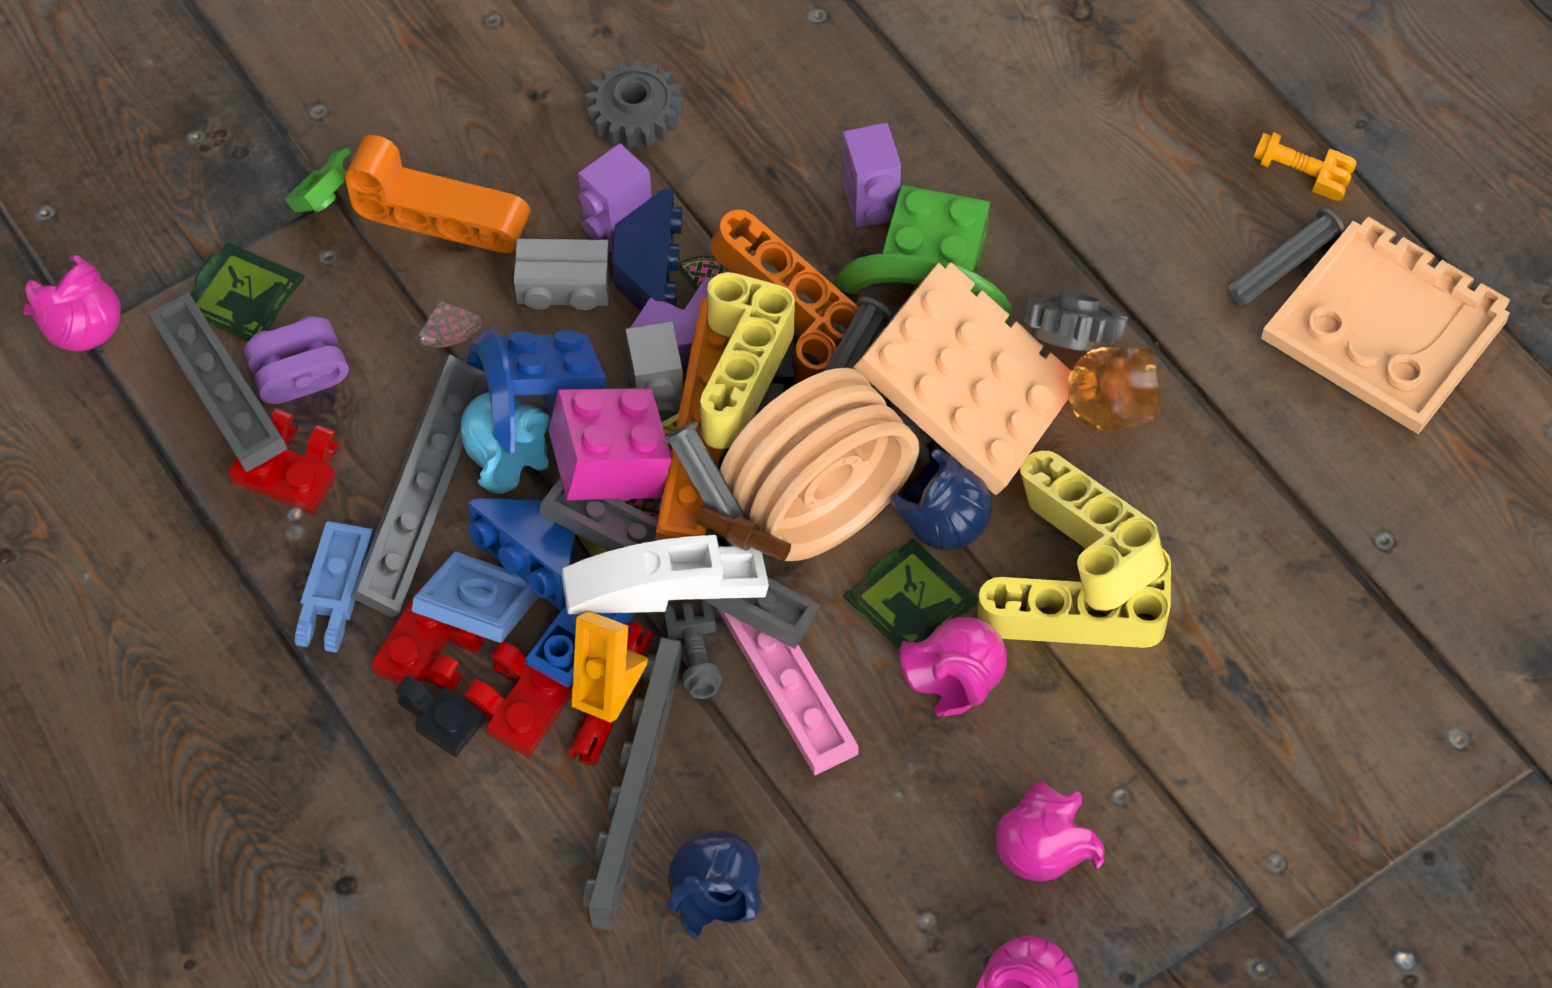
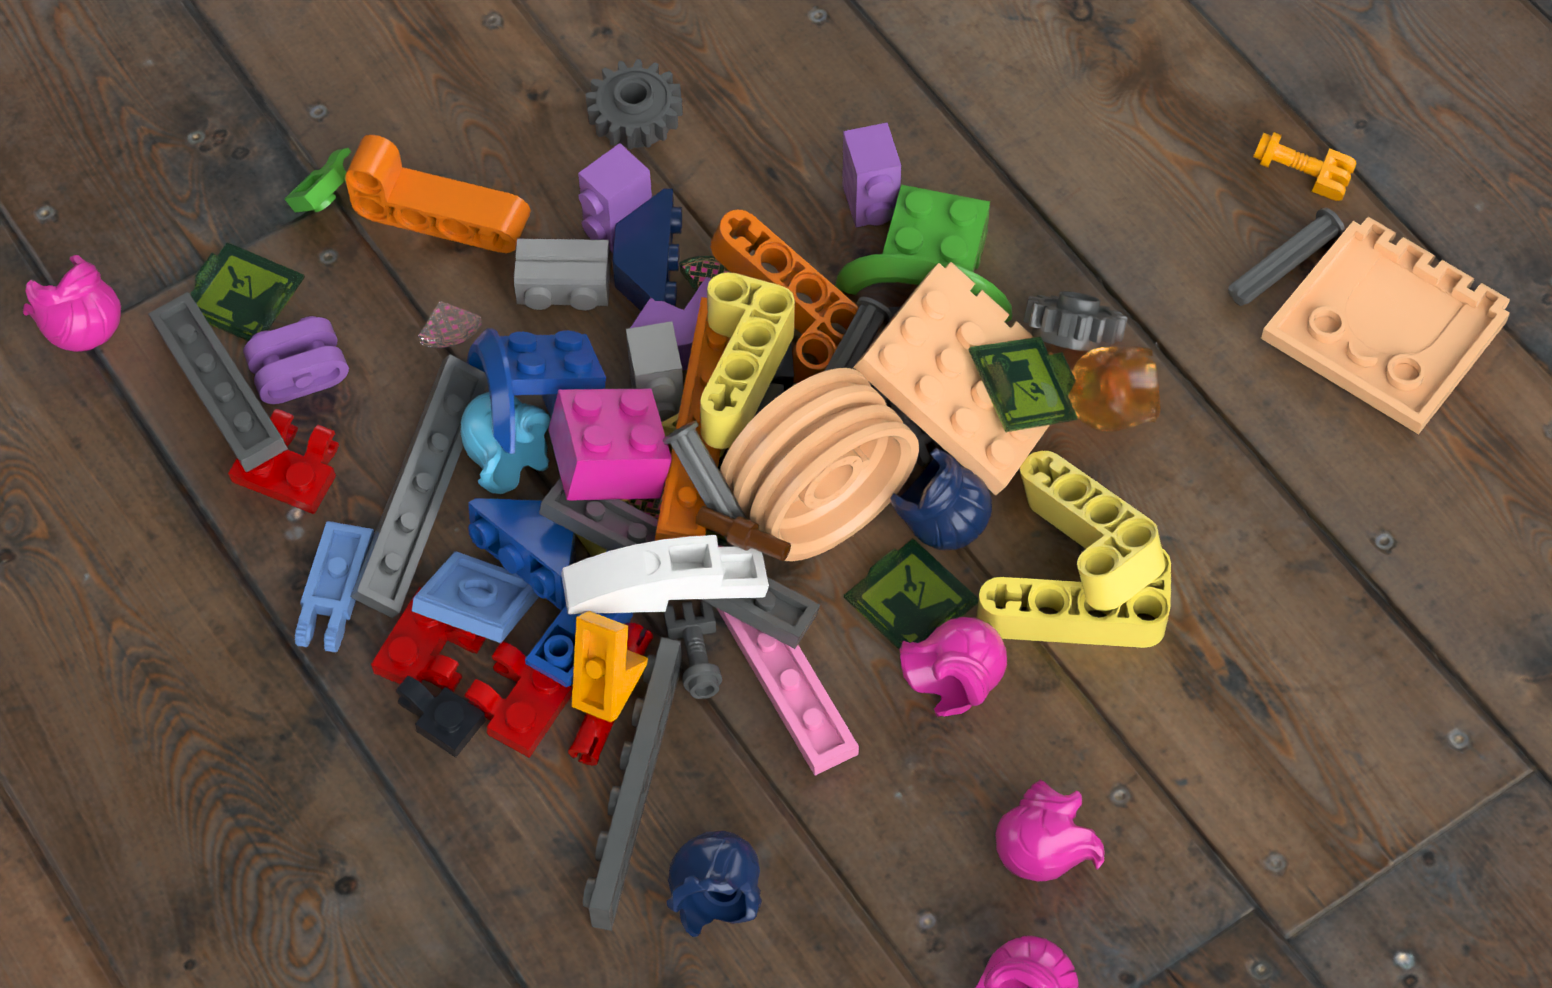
(1026, 383): none -> clear green piece

